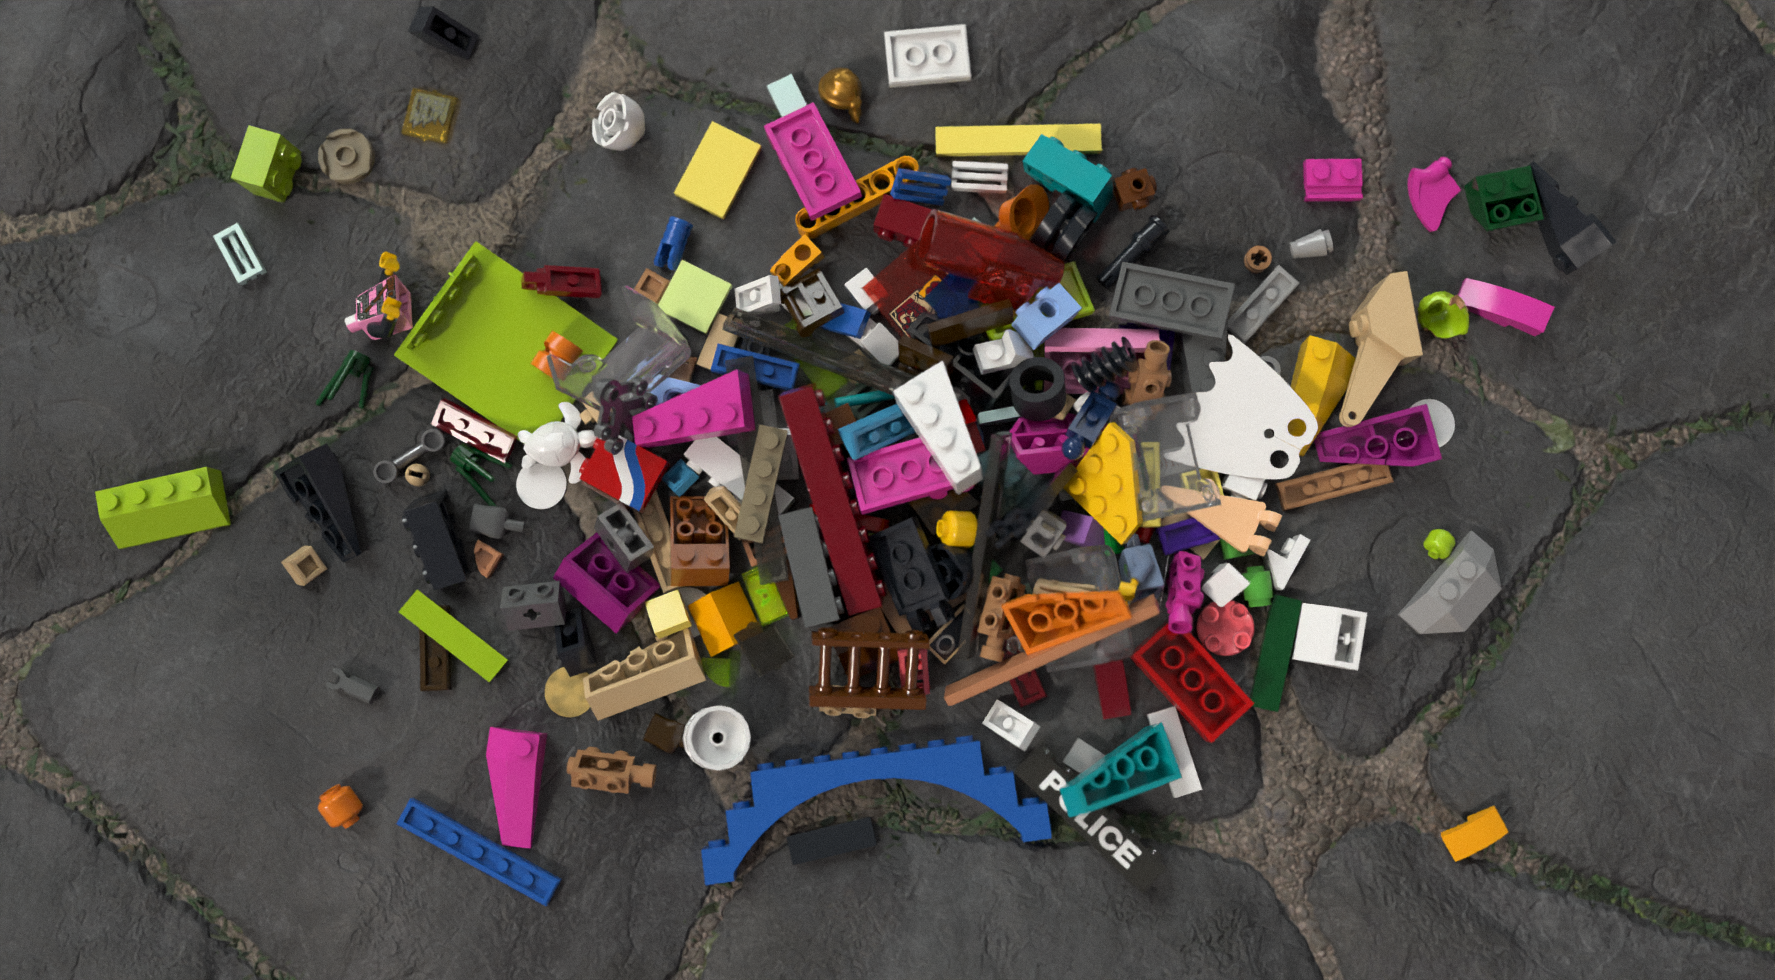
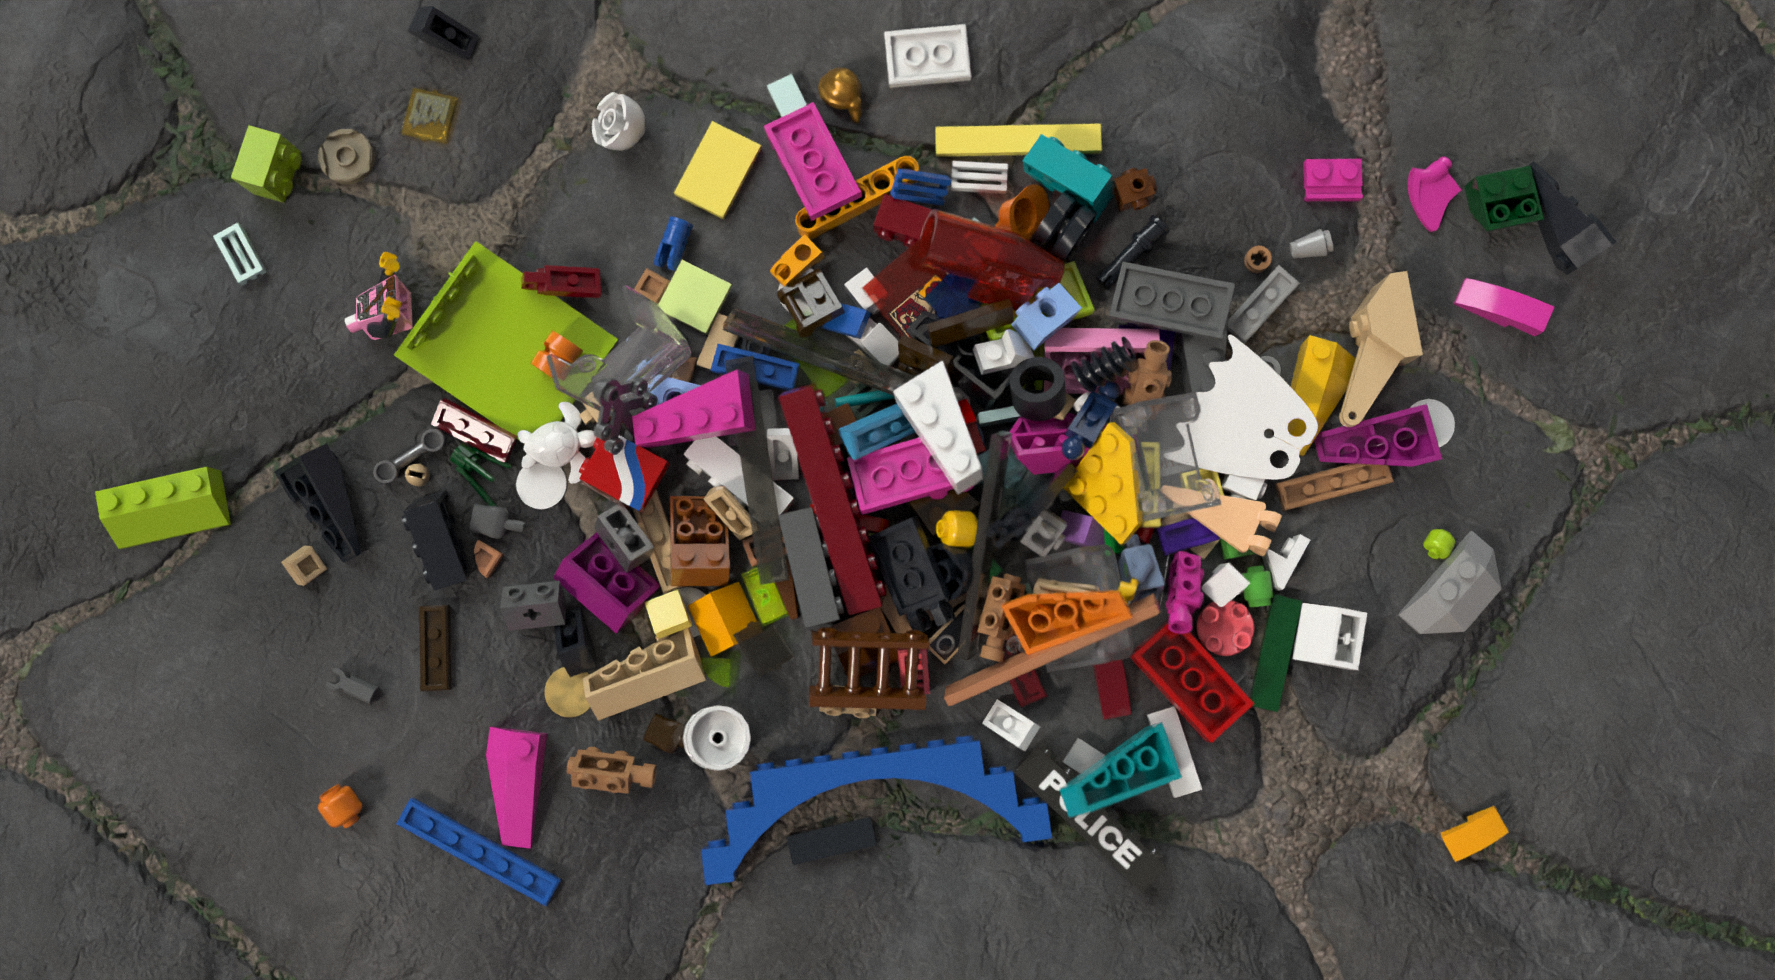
(354, 365): dark green plant -> none
(453, 635): lime tile -> none
(680, 477): dark azure tile -> none
(759, 296): white slope -> none
(761, 484): dark tan plate -> none
(1443, 315): lime hair -> none

